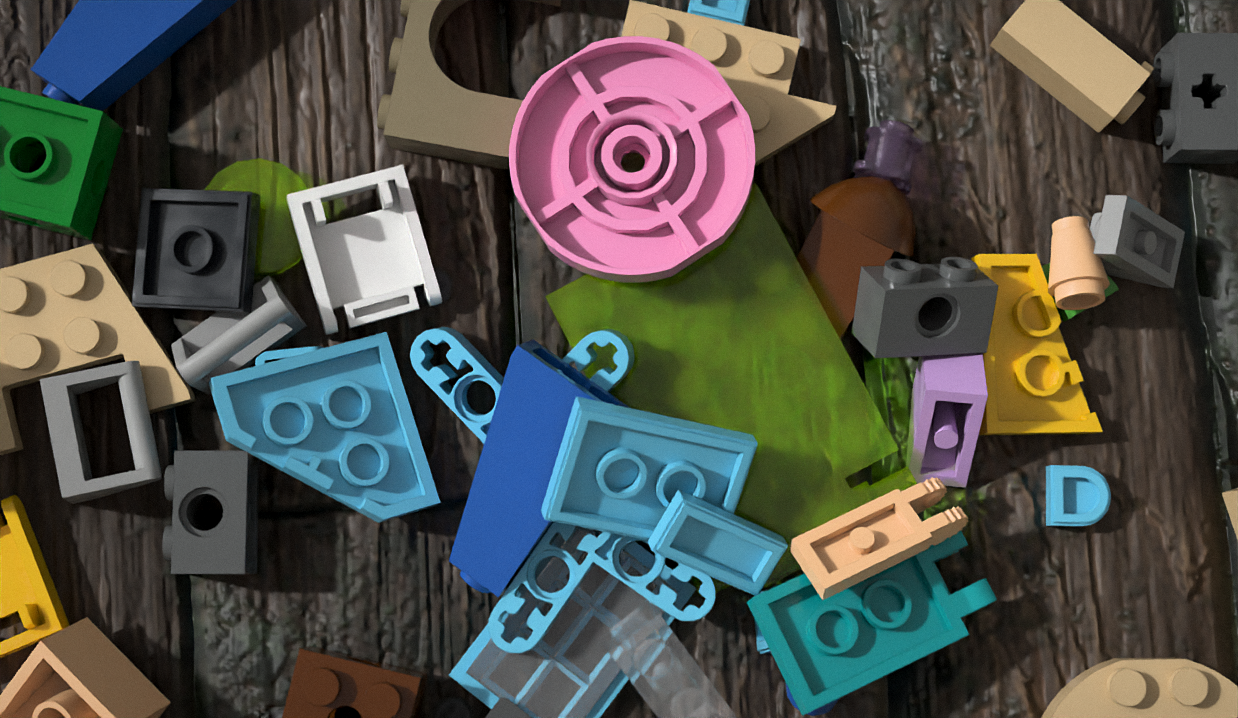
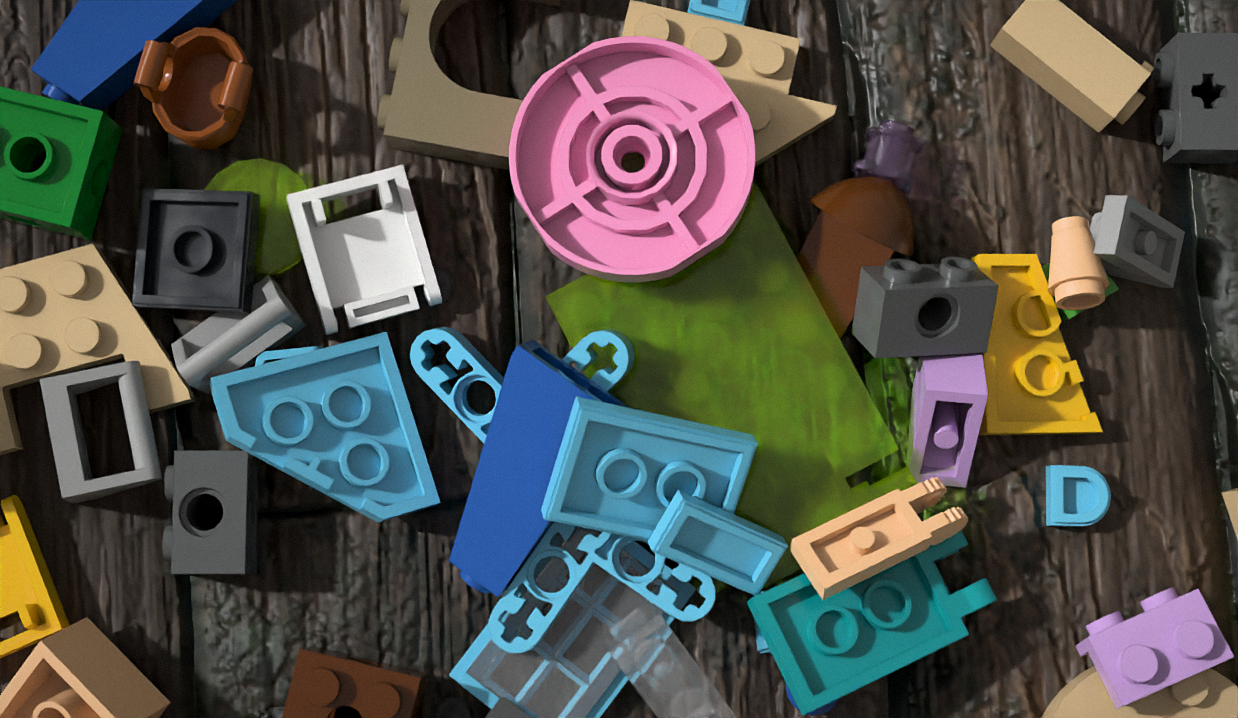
(201, 85): none -> dark orange piece
(1156, 647): none -> lavender bracket

